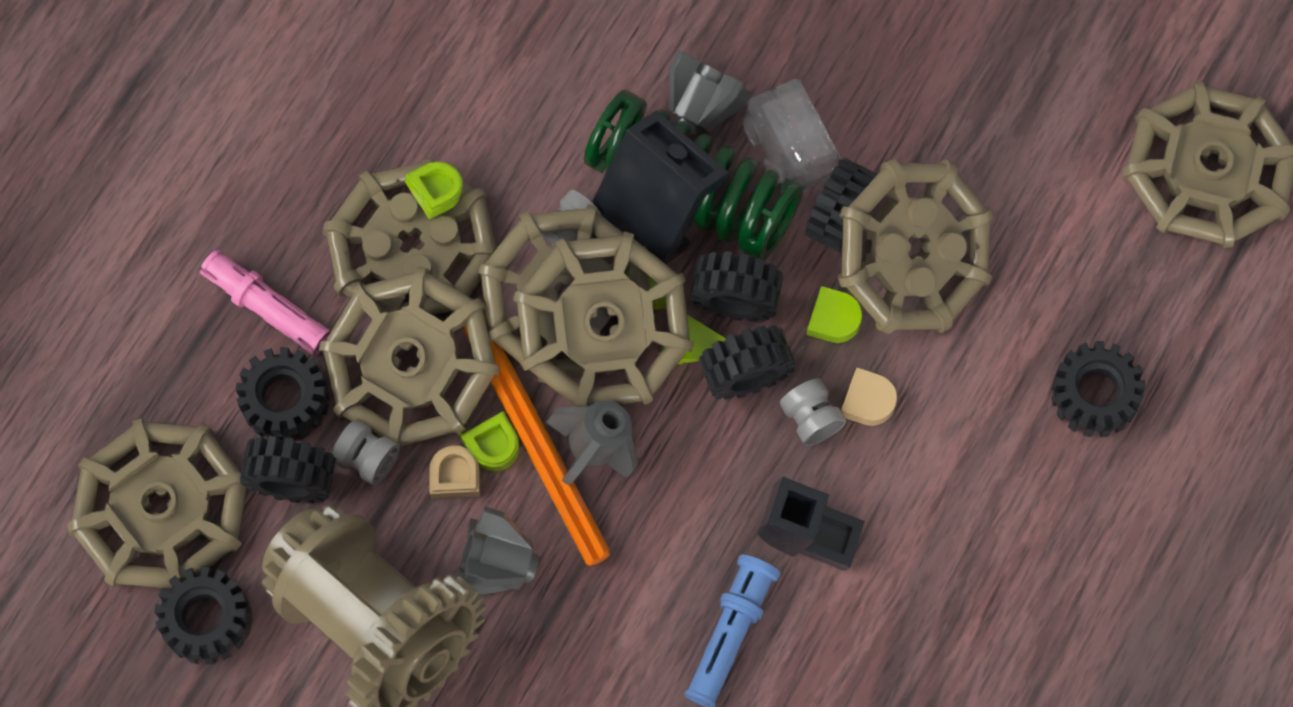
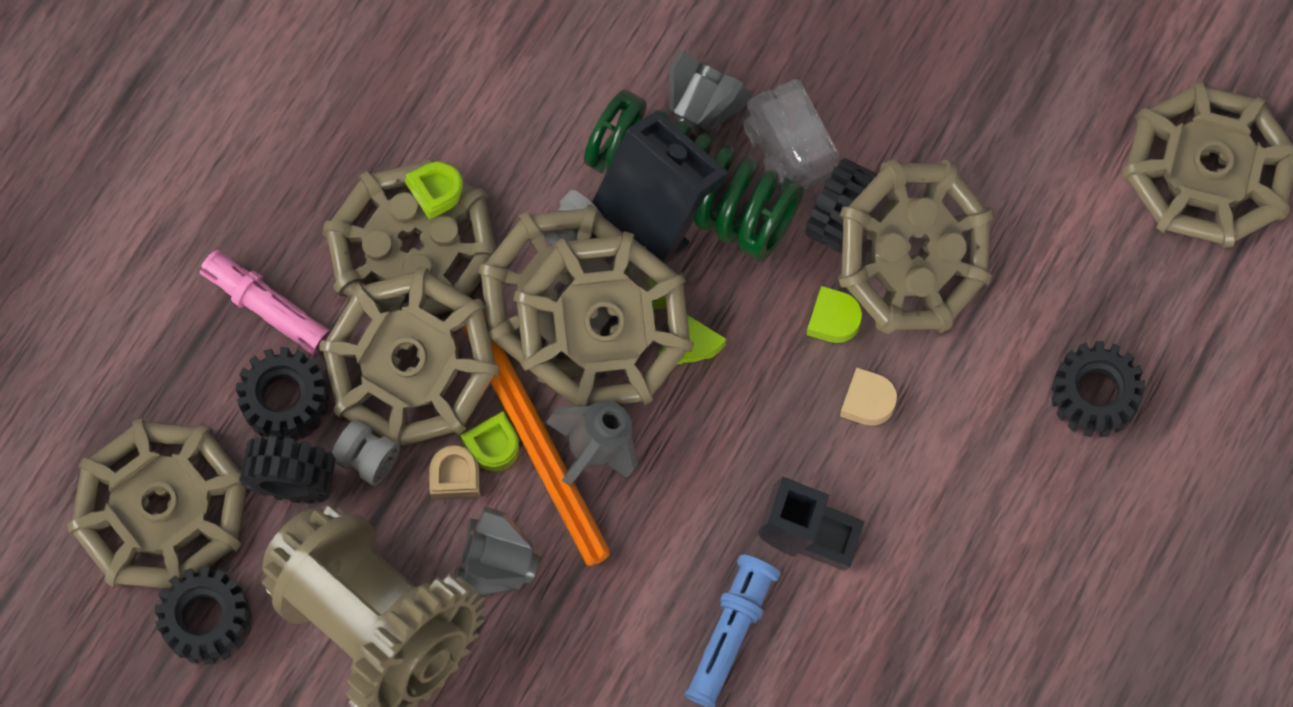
(736, 286): black tyre -> none
(747, 362): black tyre -> none
(812, 412): light grey wheel -> none

